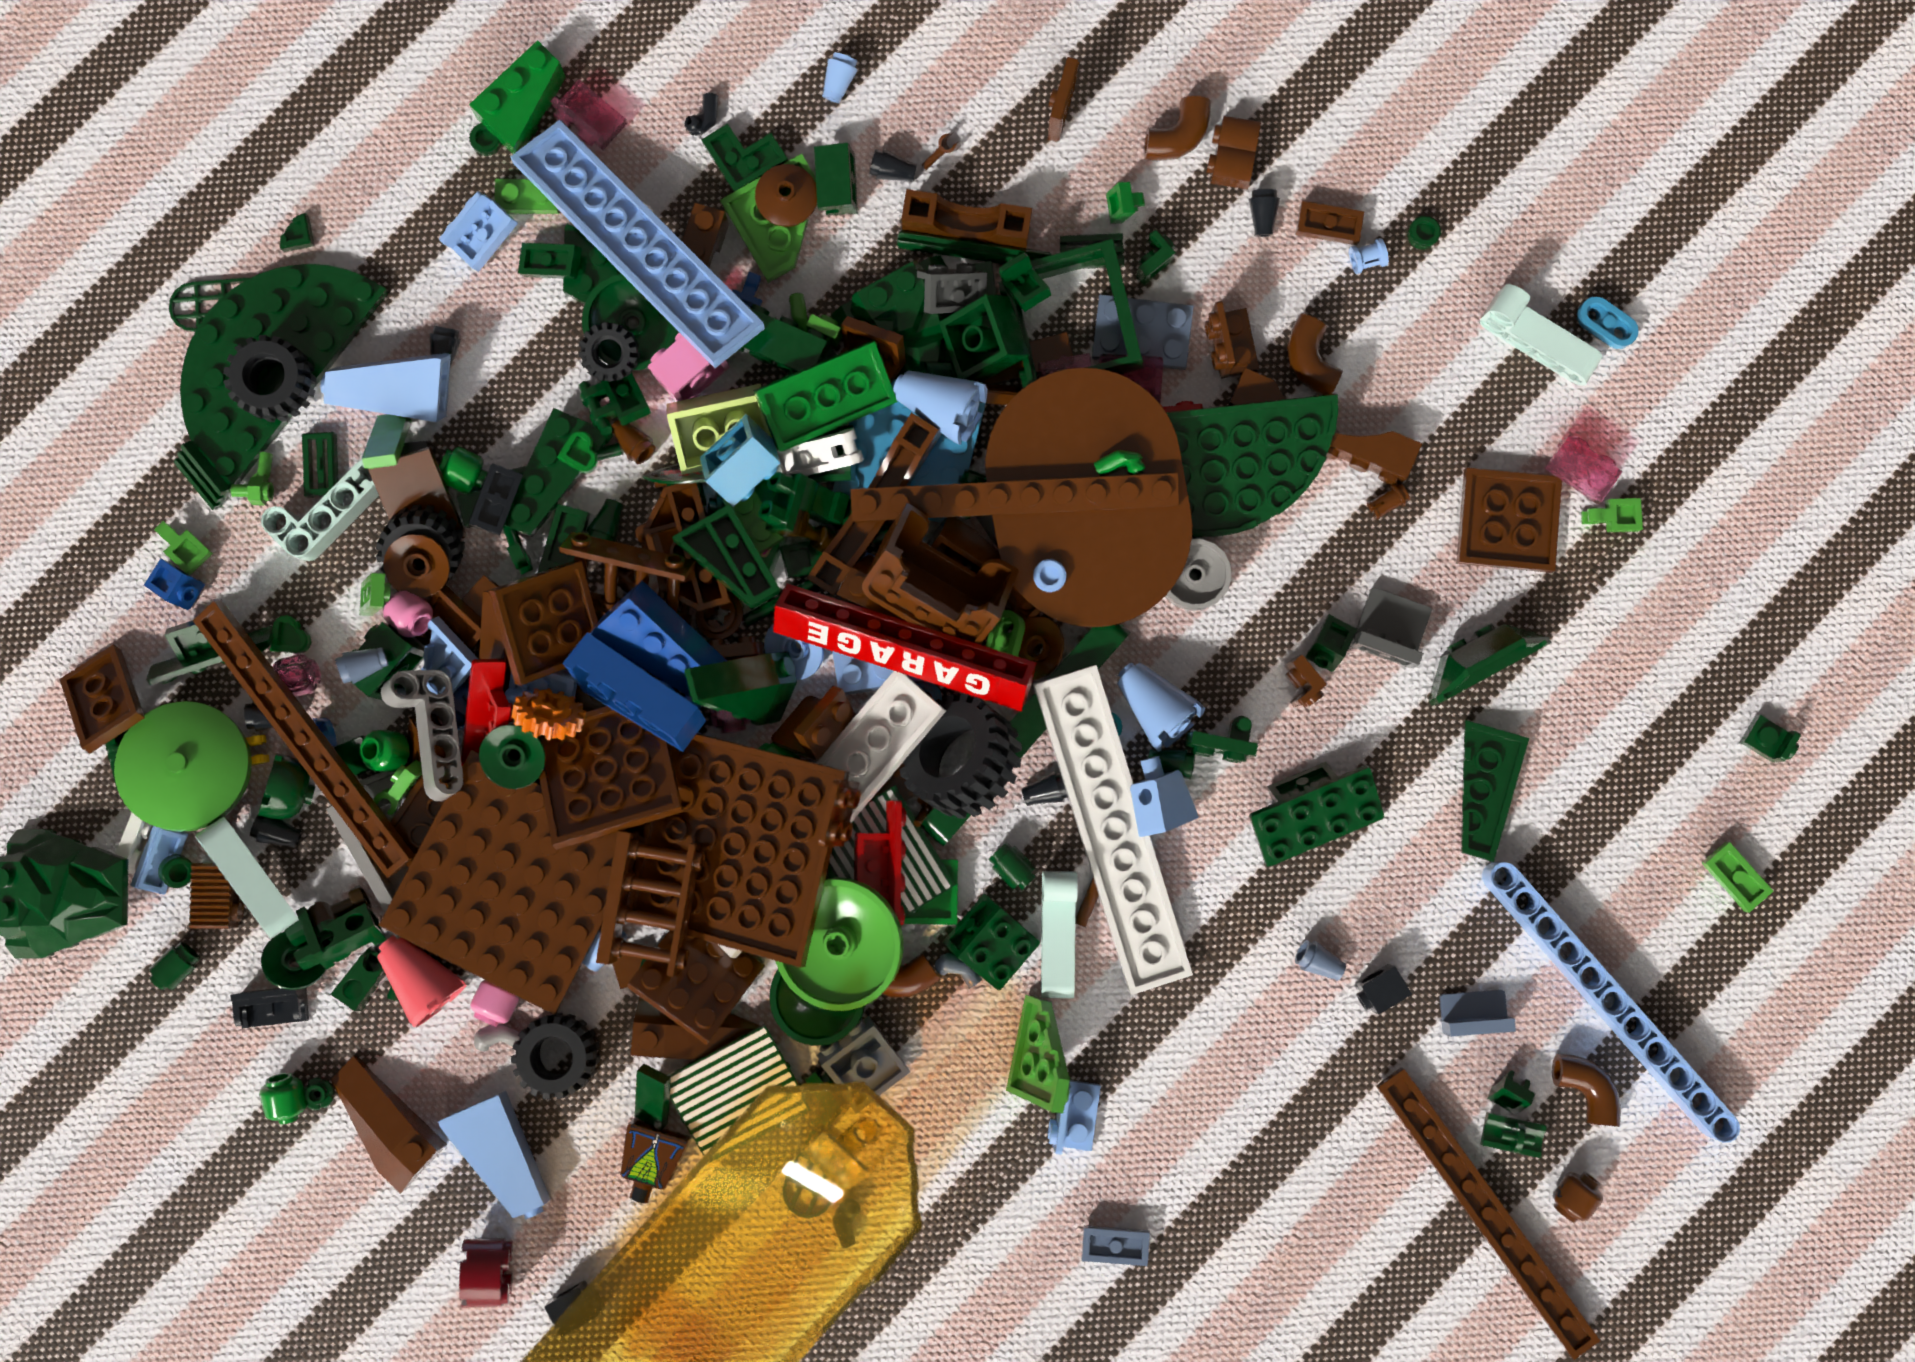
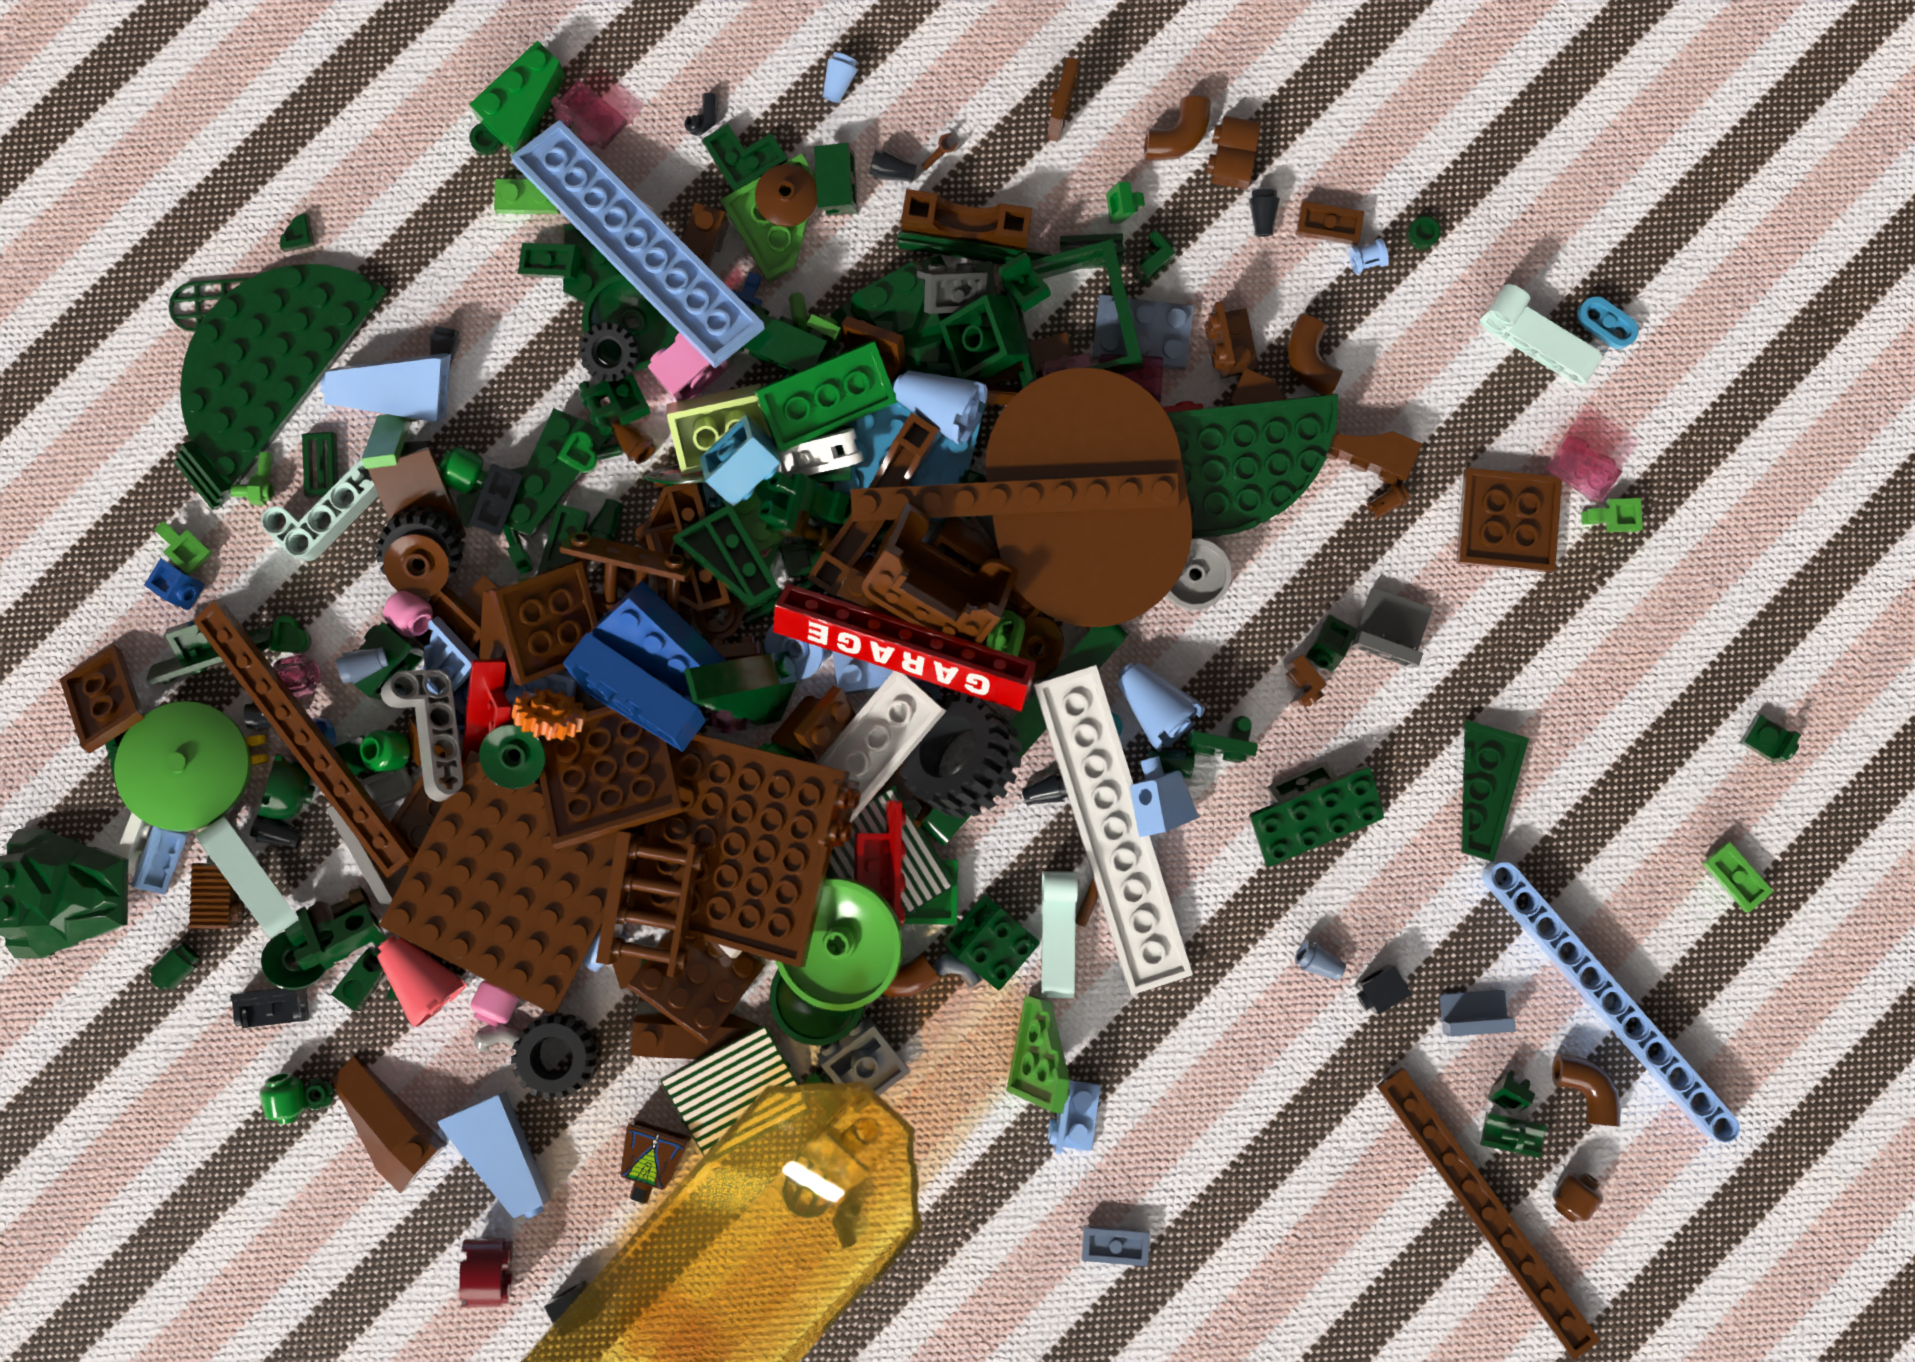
(175, 871): dark green tile -> none
(249, 363): black tyre -> none
(374, 594): bright green plate -> none
(403, 781): bright green plate -> none
(478, 230): light blue bracket -> none
(652, 1096): dark green tile -> none
(1012, 866): dark green brick -> none
(1049, 575): light blue tile -> none
(1120, 458): green arm -> none
(1481, 658): dark green wedge -> none

